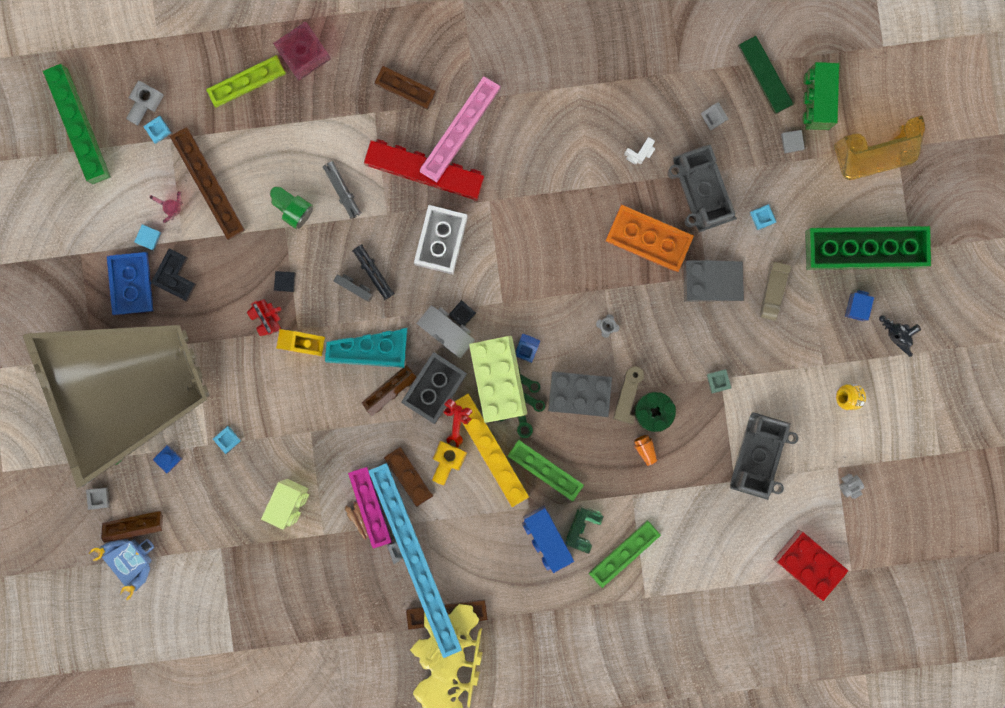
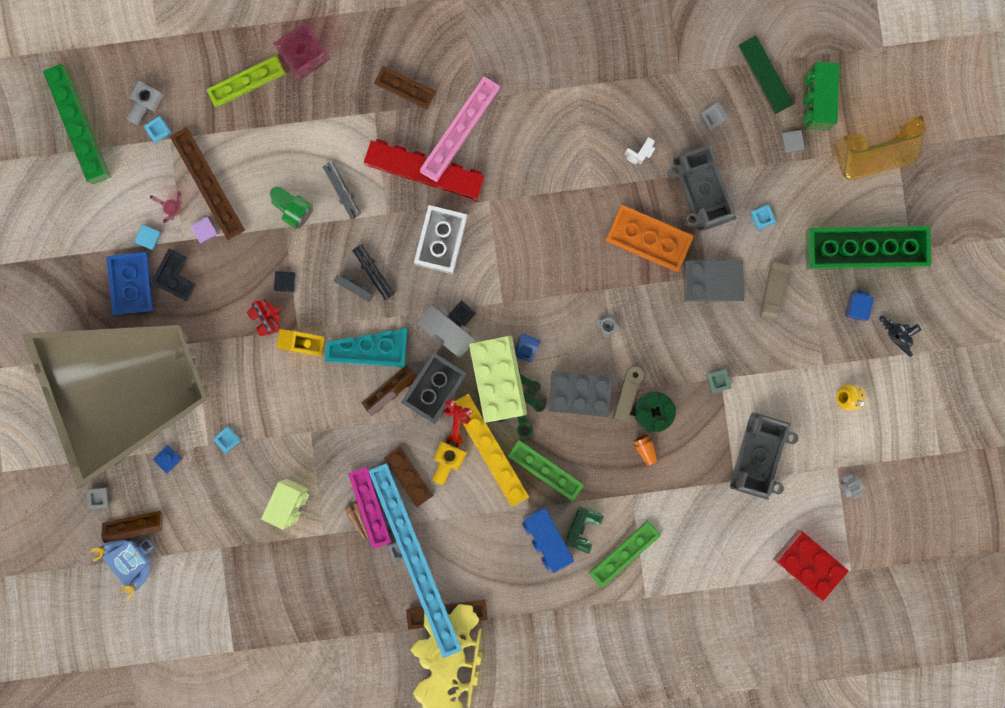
(204, 230): none -> lavender tile

